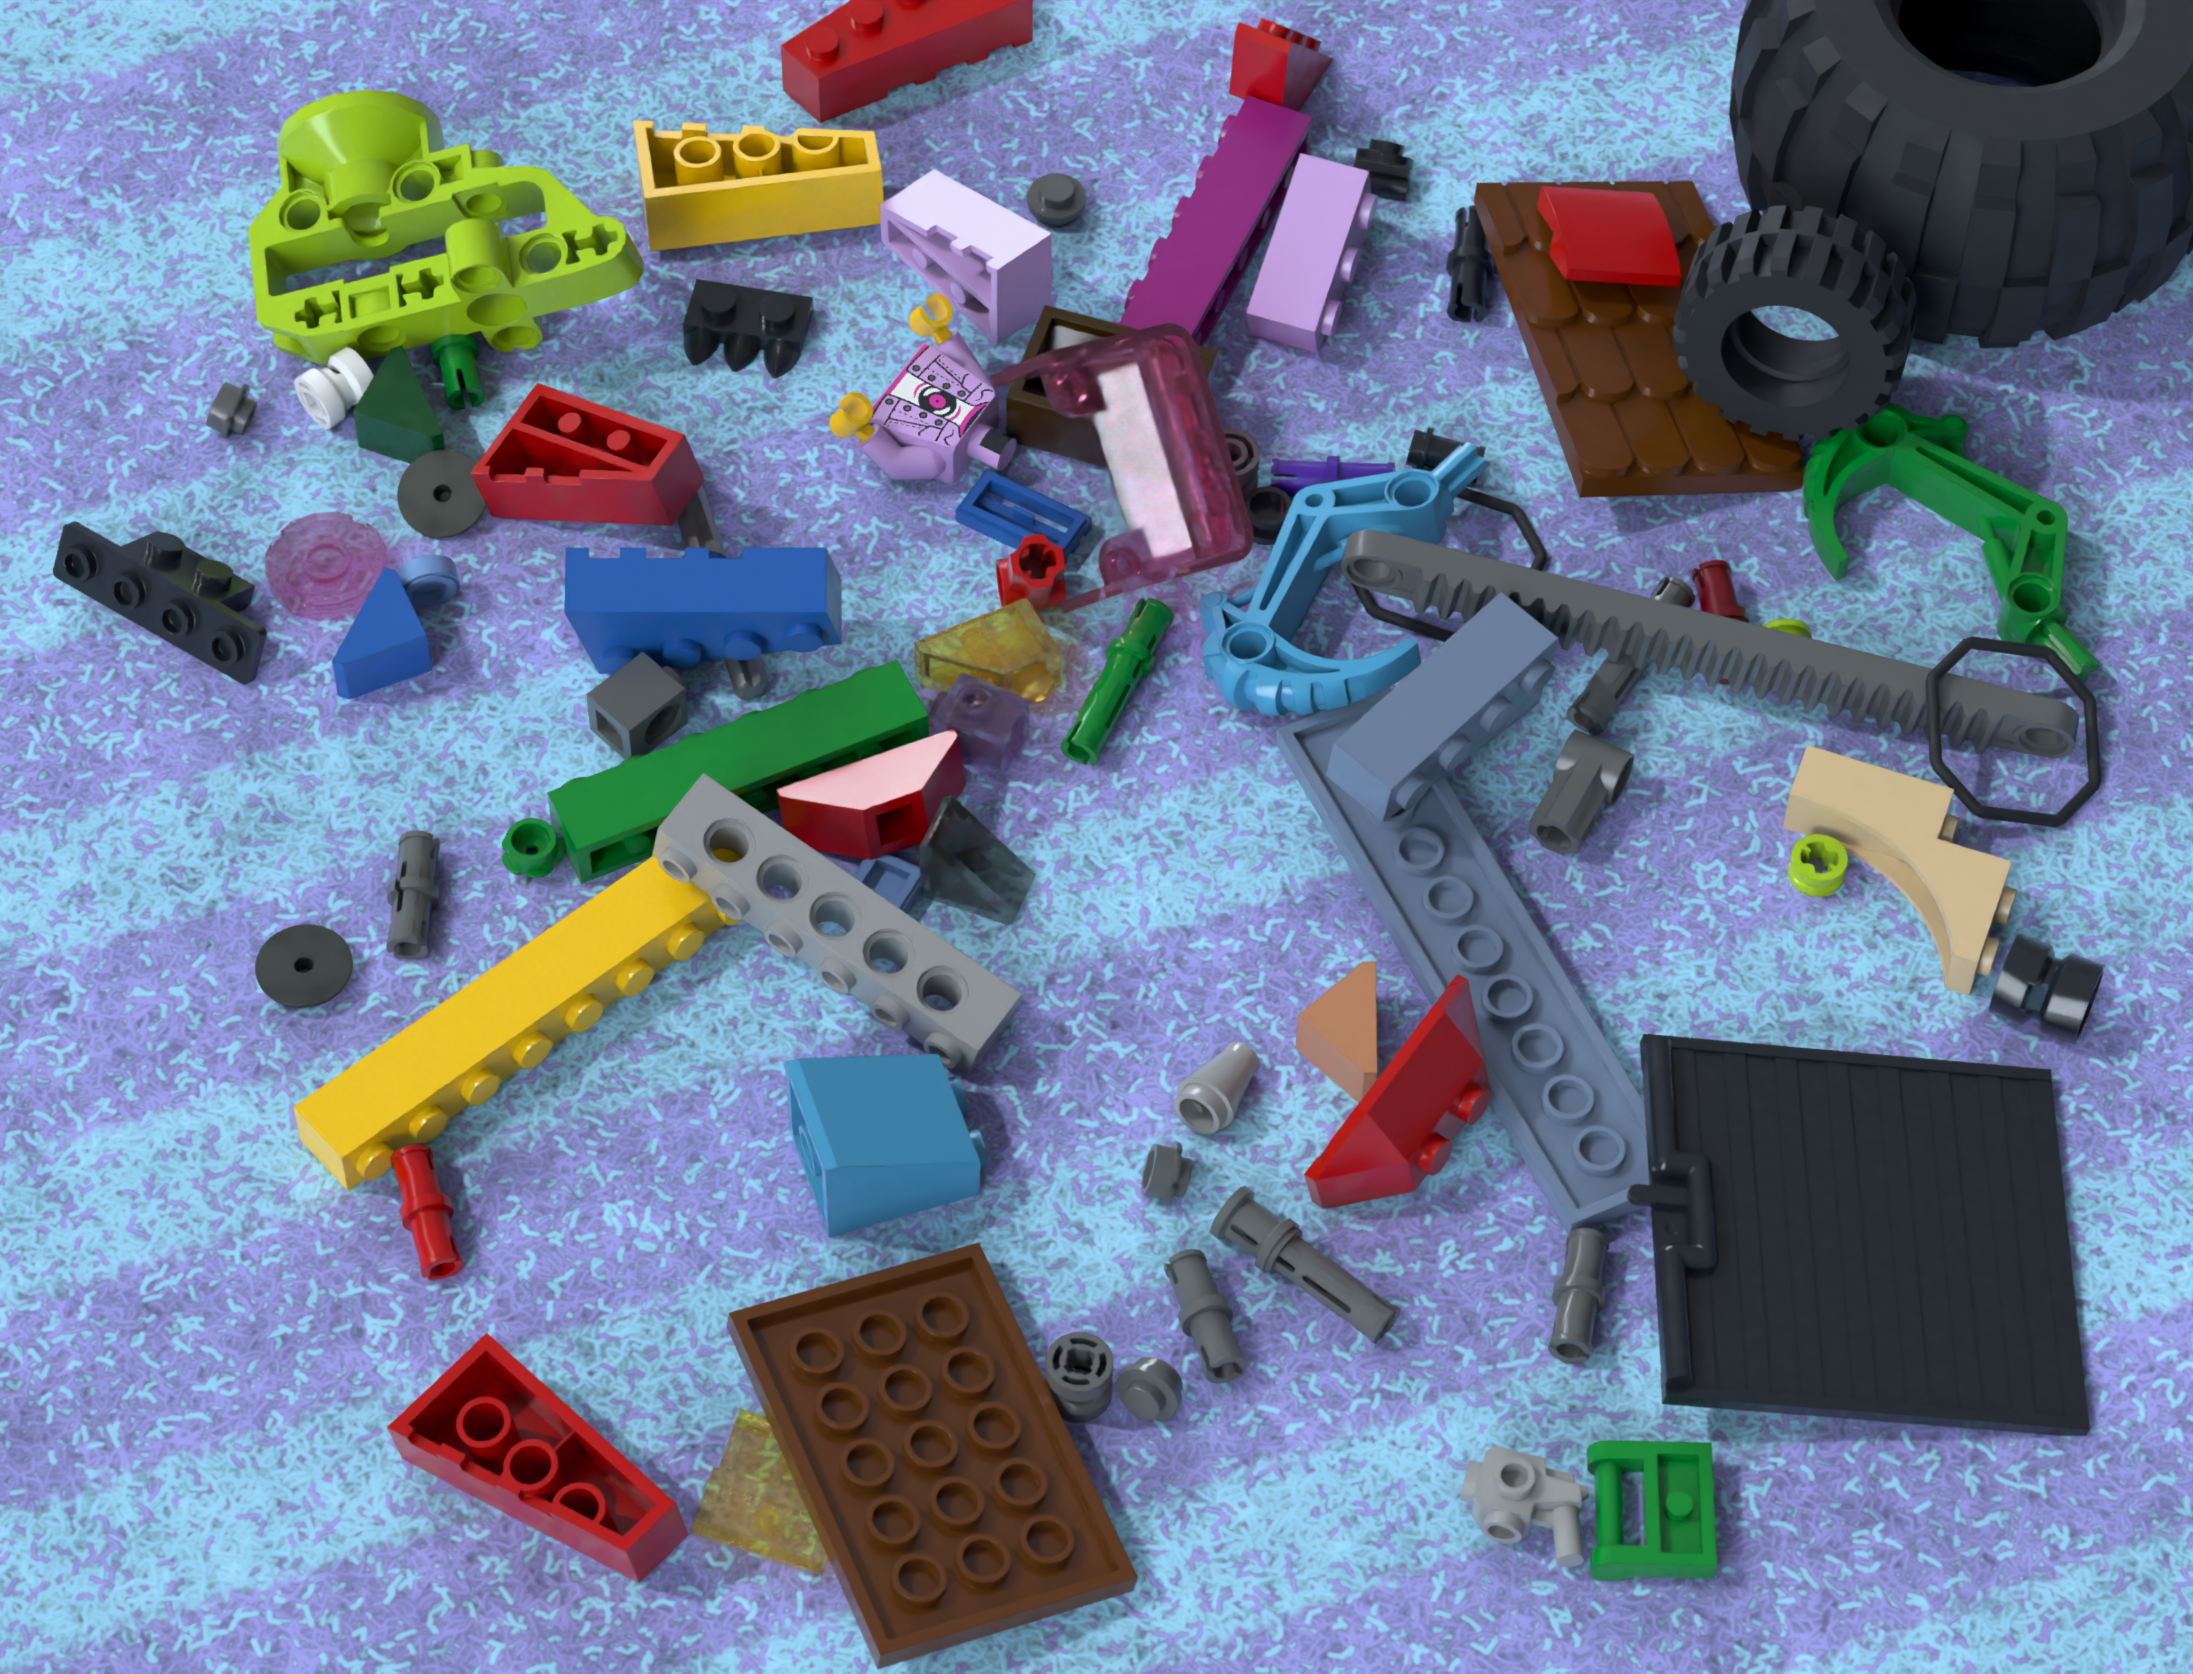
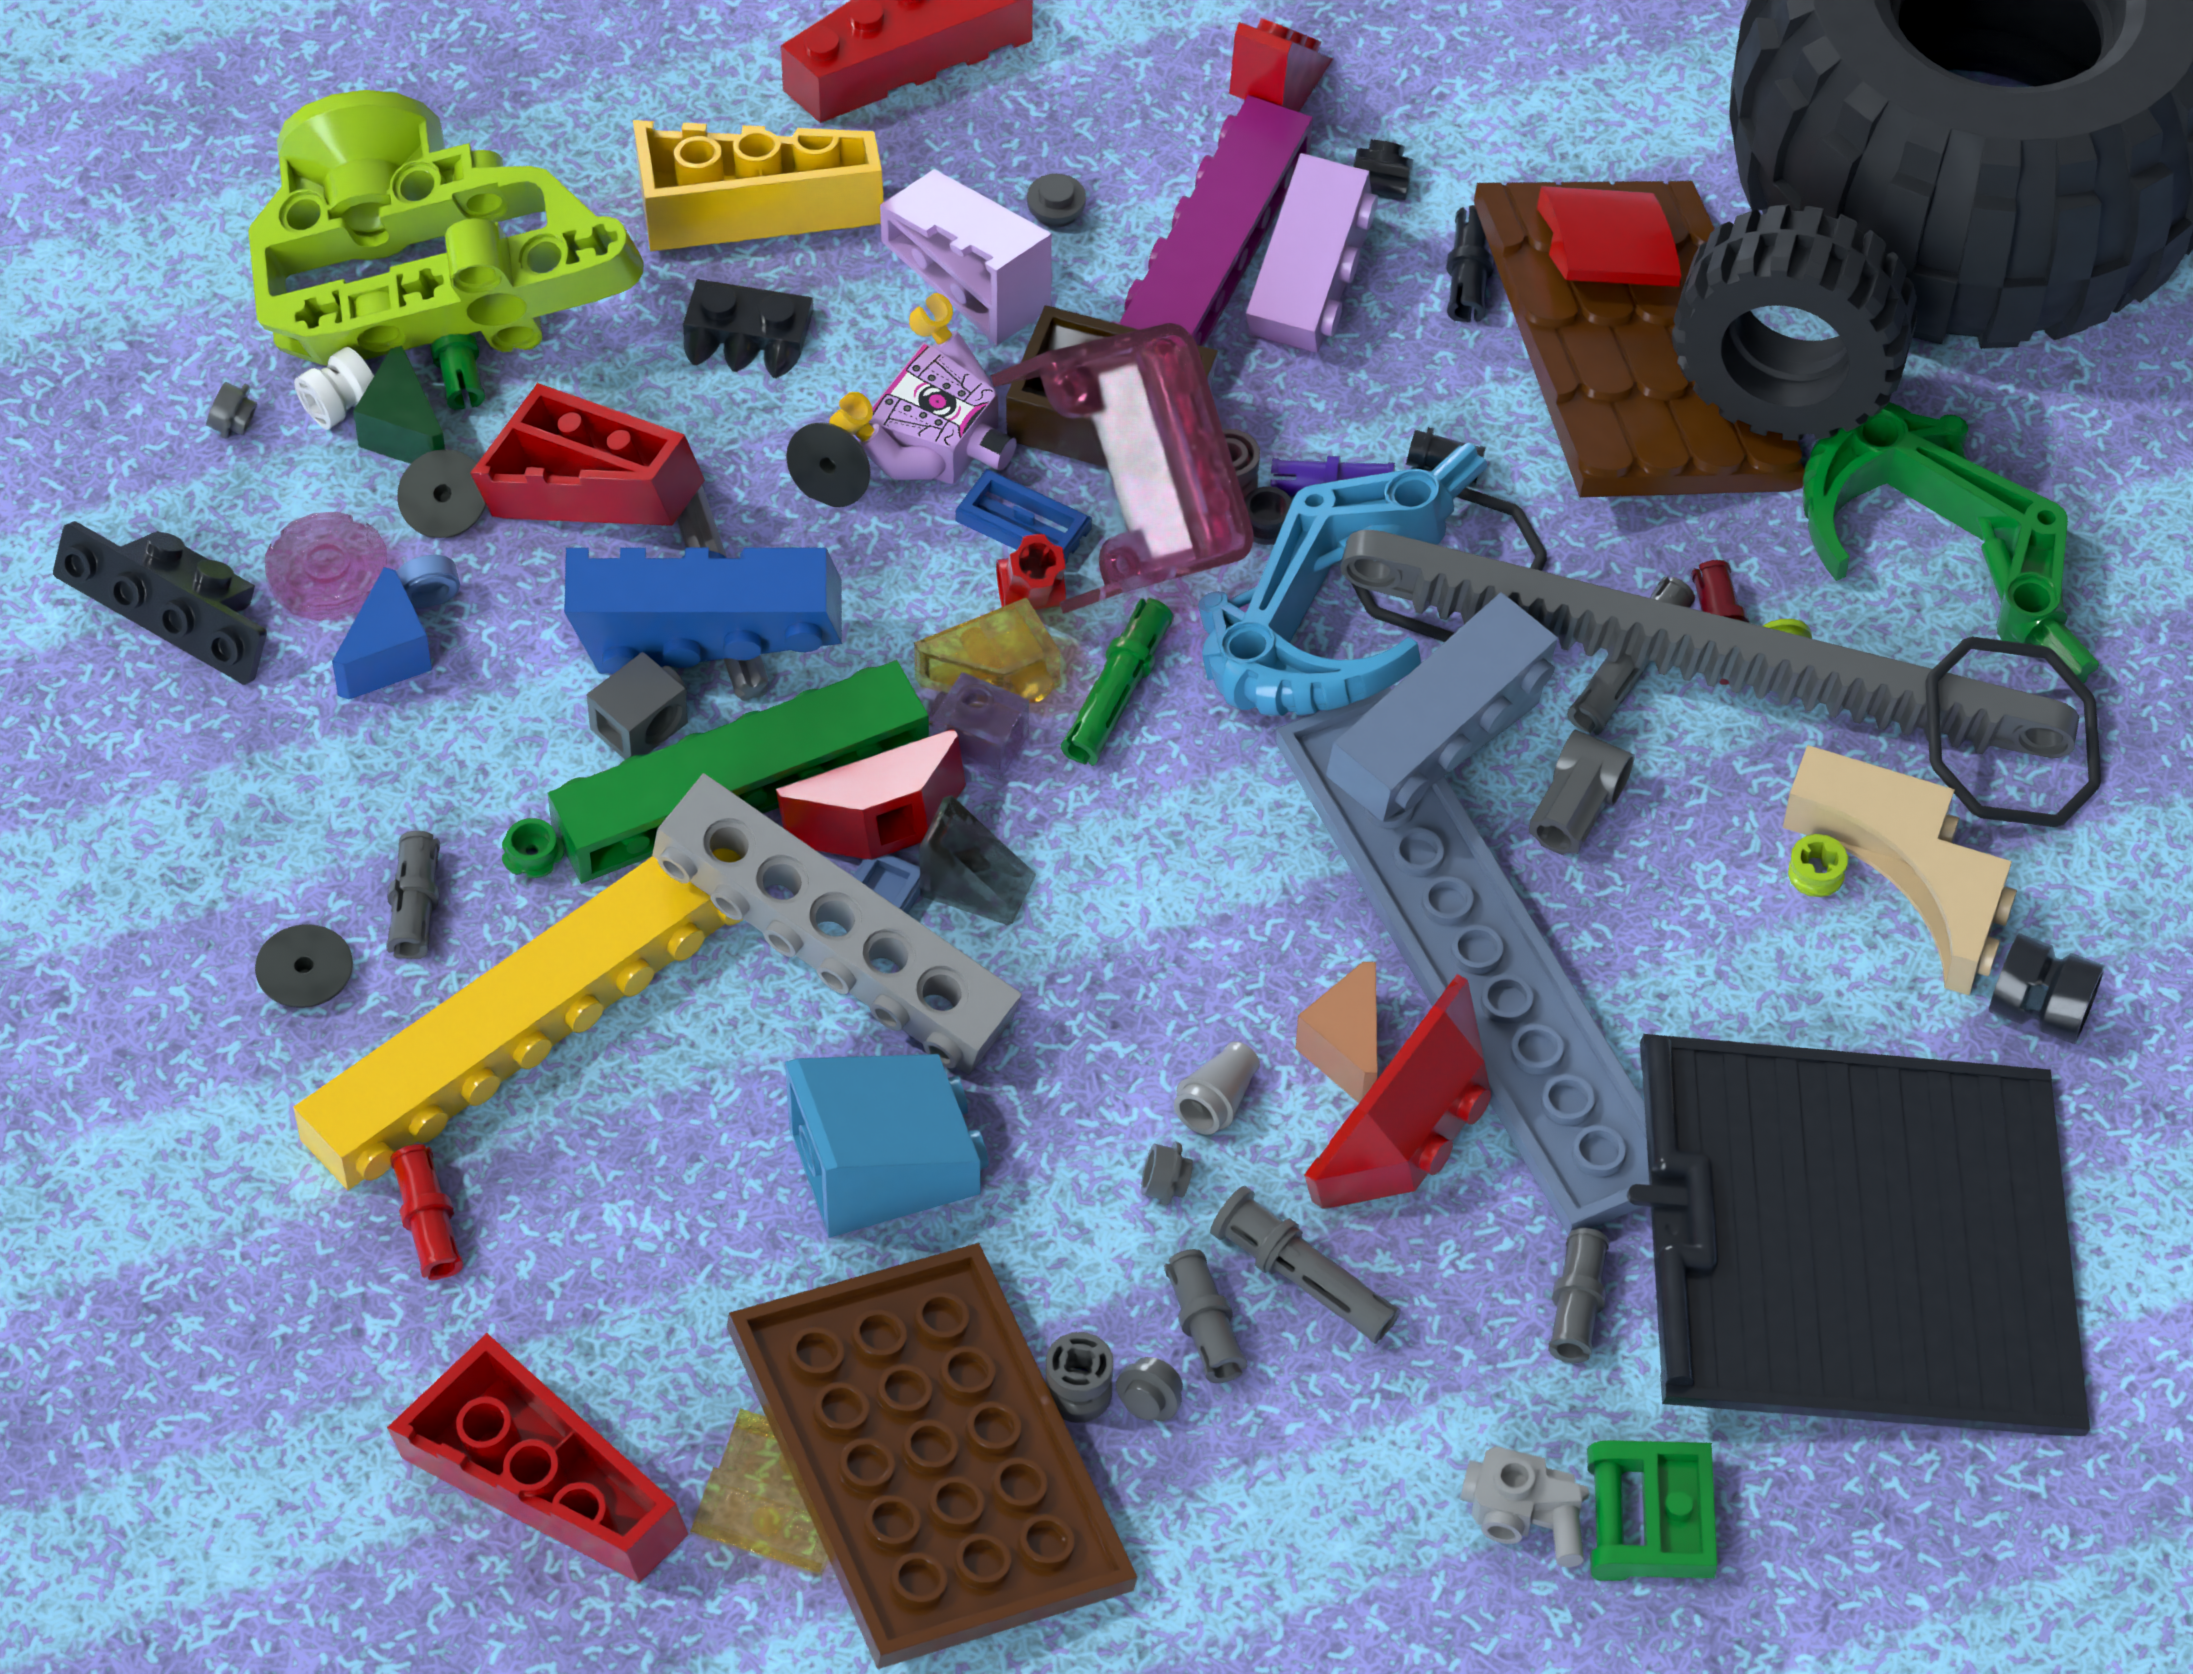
(828, 464): none -> pearl dark grey piece

